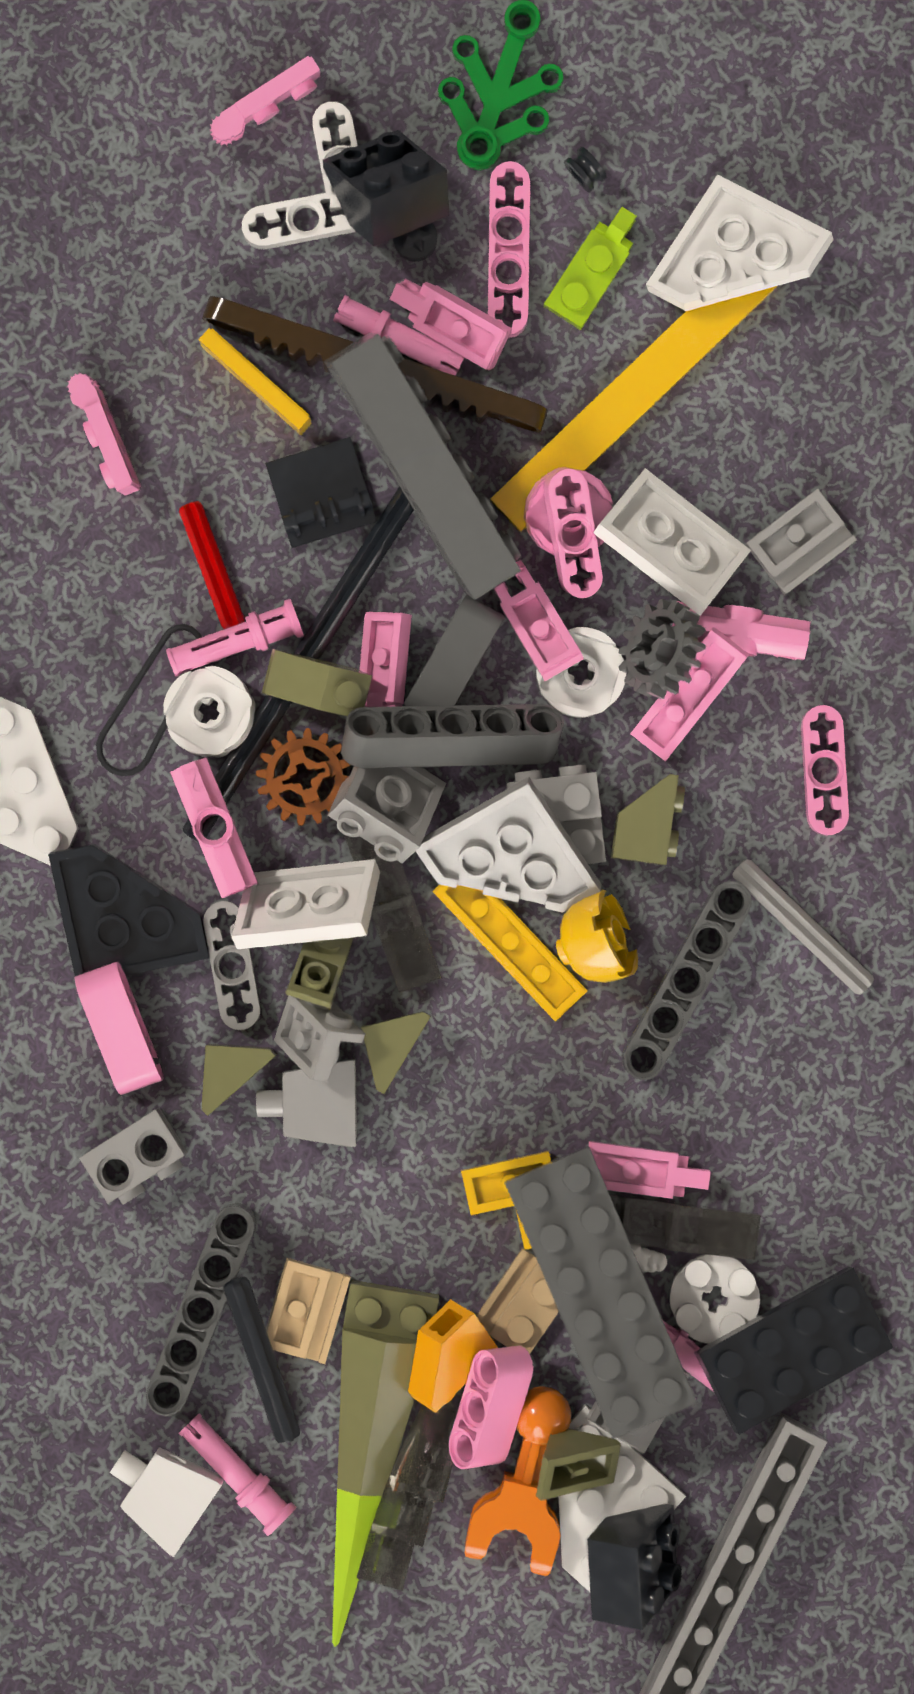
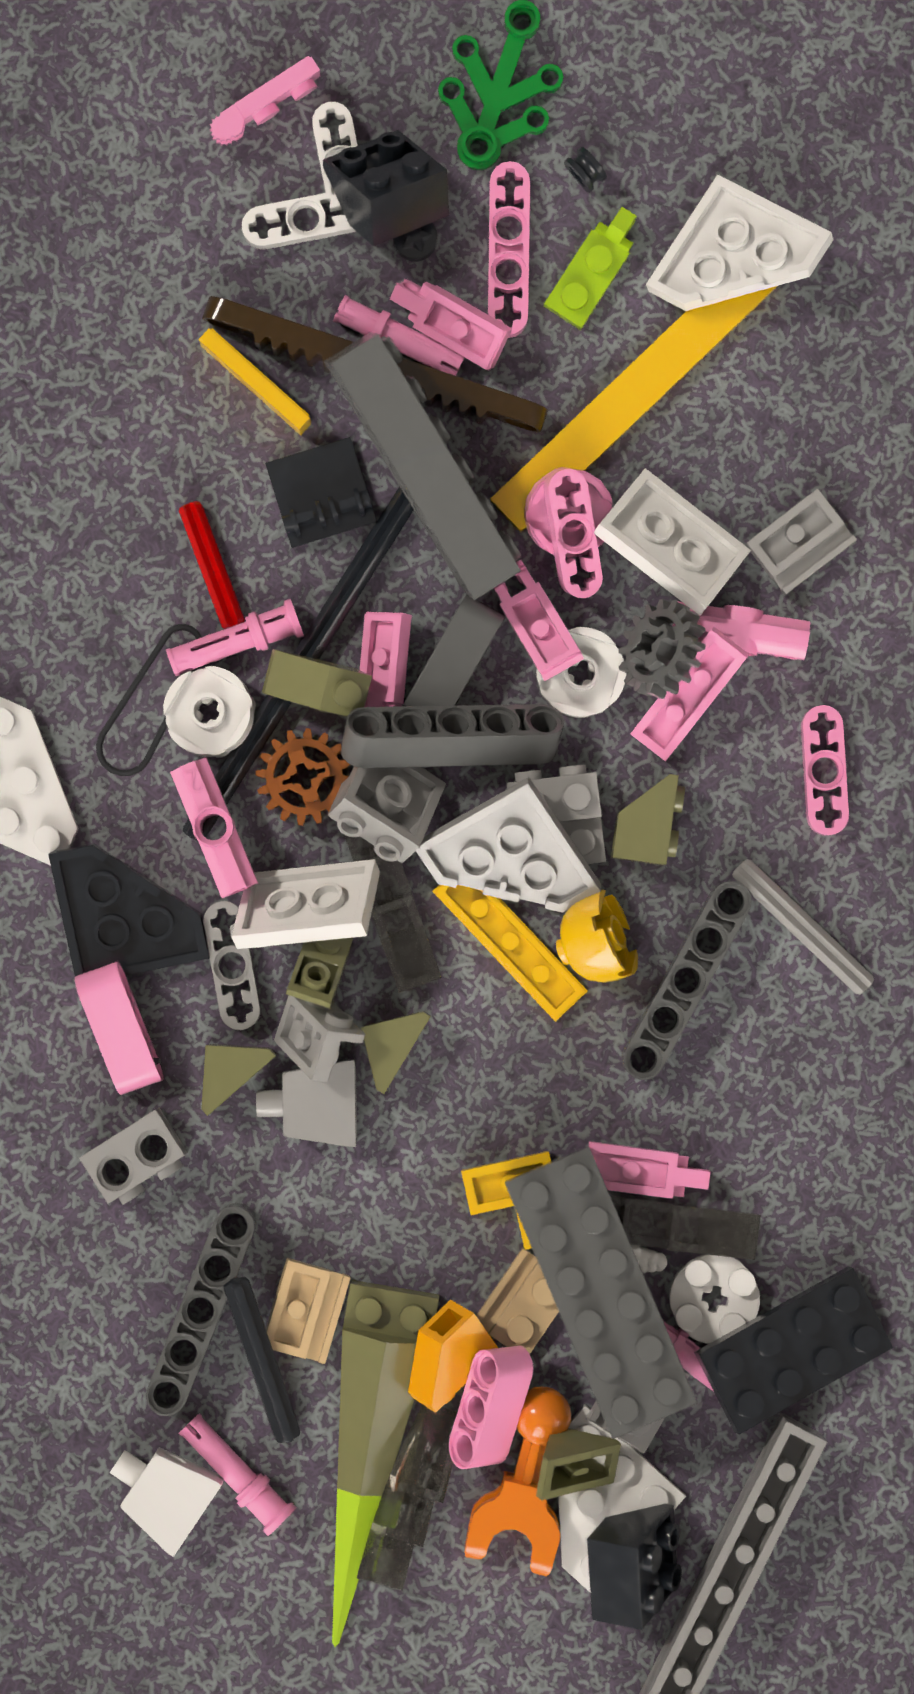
(103, 432): bright pink hinge -> none

